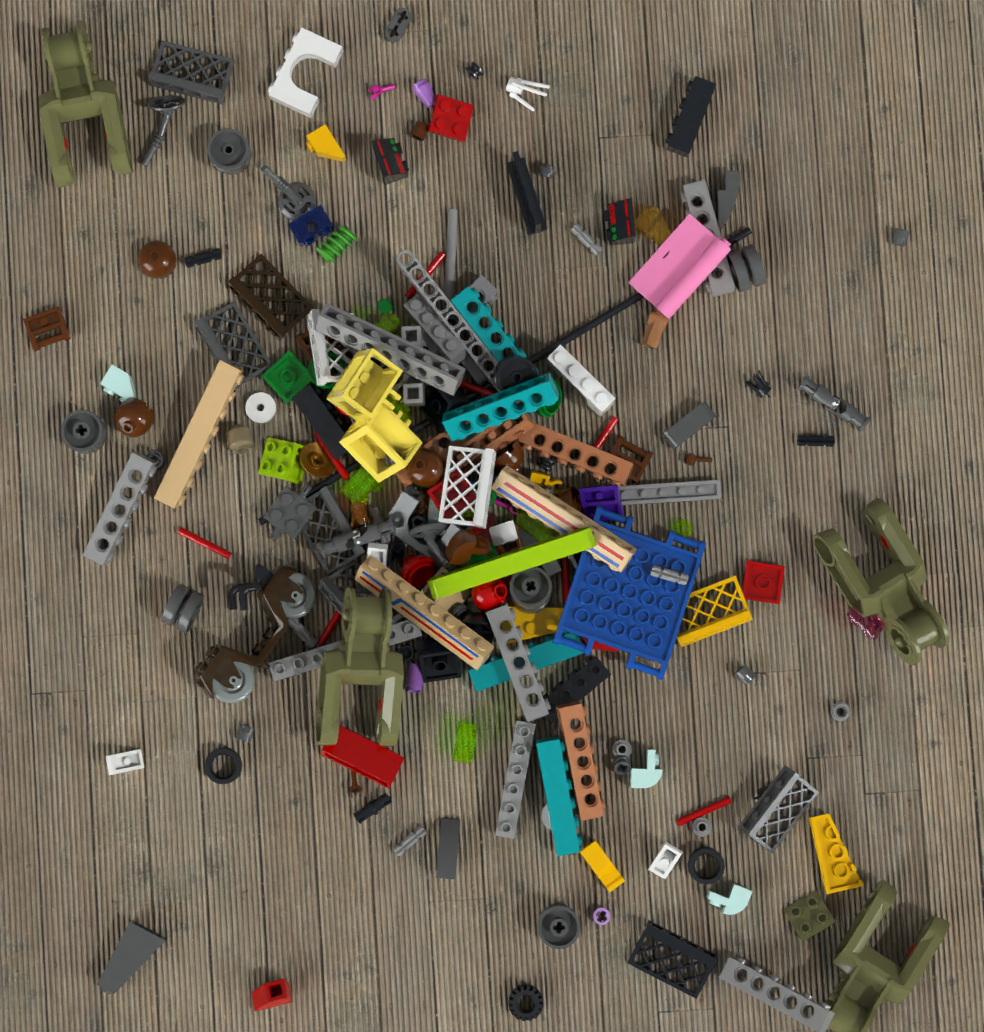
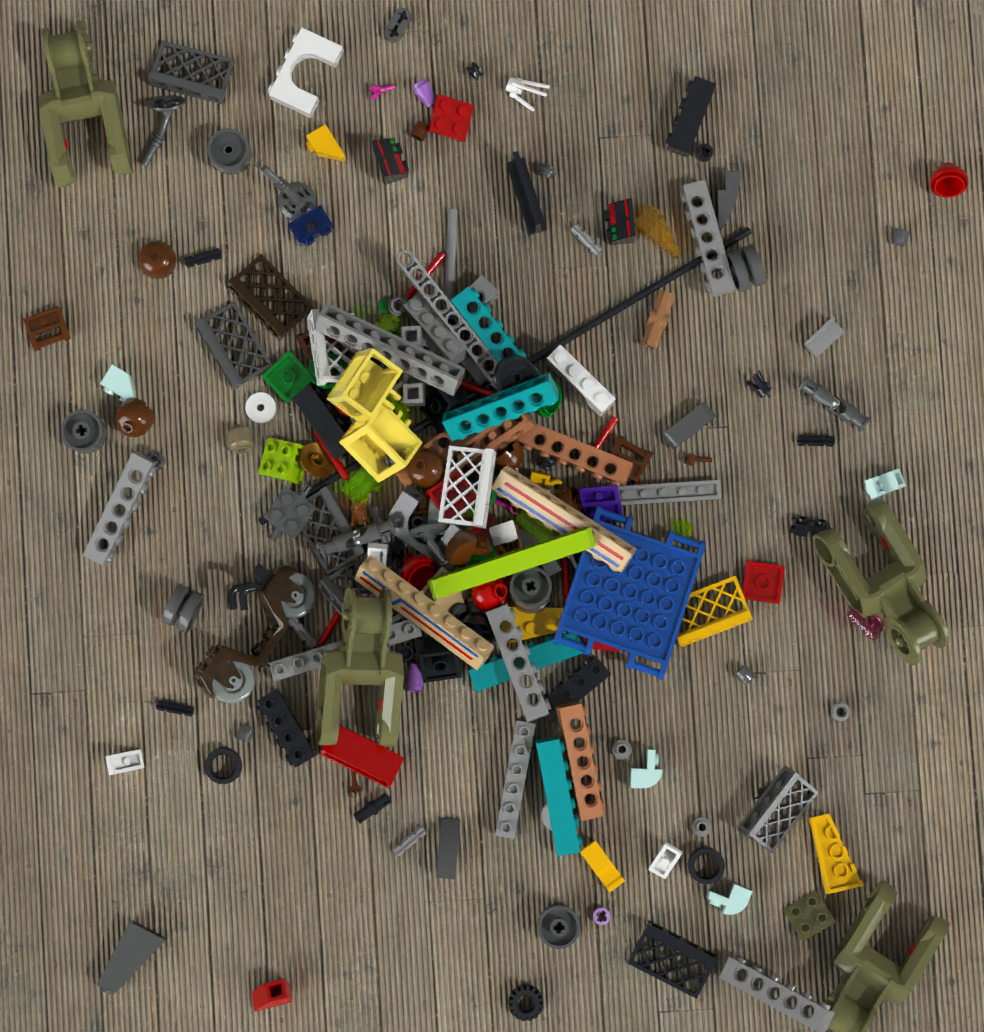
(175, 708): none -> black axle
(199, 433): tan brick -> none
(205, 543): red bar -> none
(286, 728): none -> black brick
(336, 244): bright green piece -> none
(401, 302): none -> light grey plate
(465, 742): clear neon green brick -> none
(626, 765): dark grey bush -> none
(669, 575): light grey axle -> none
(679, 266): bright pink door -> none
(702, 158): none -> black bush
(703, 811): red bar -> none
(803, 524): none -> black hinge
(823, 337): none -> light grey panel
(884, 483): none -> light aqua brick
(948, 180): none -> red piece

